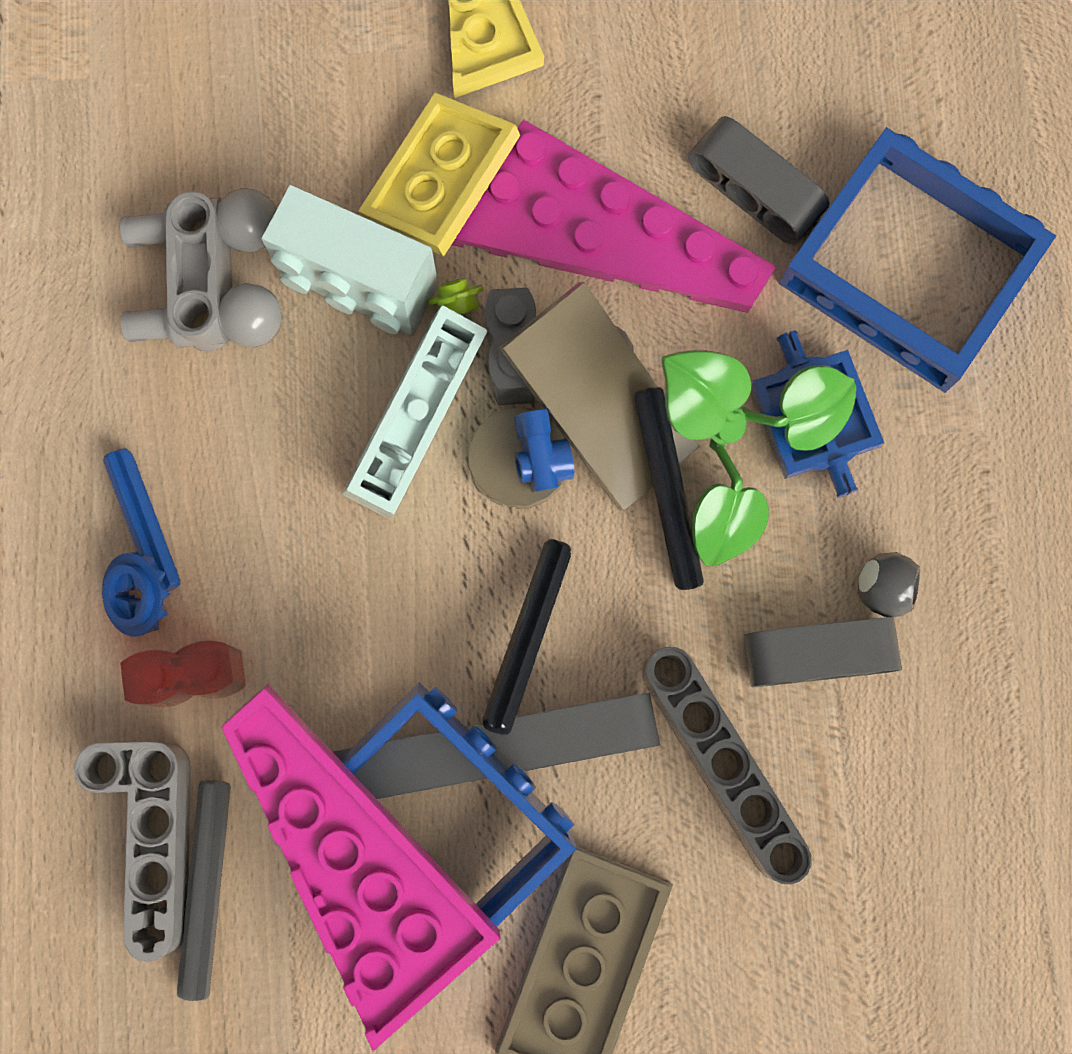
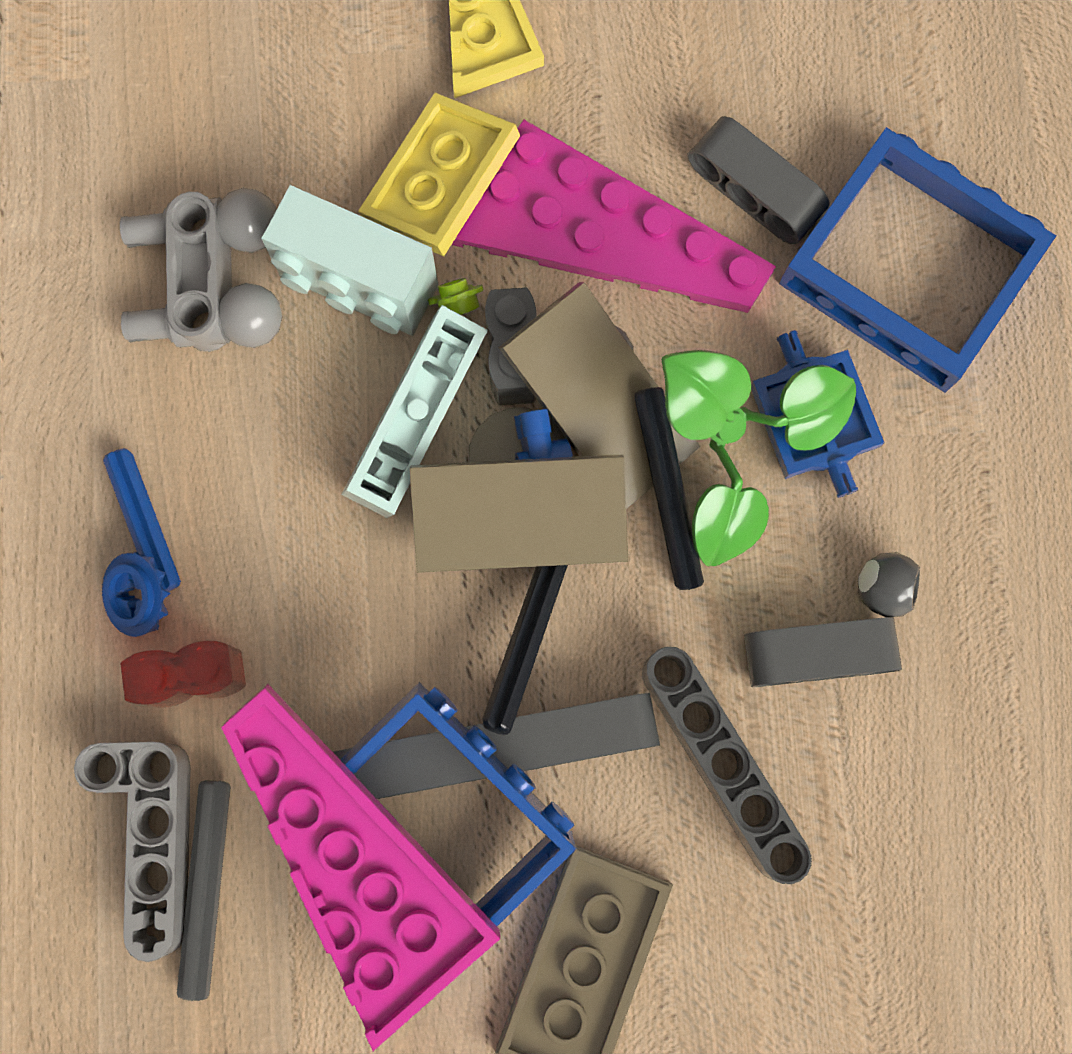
(519, 513): none -> dark tan tile

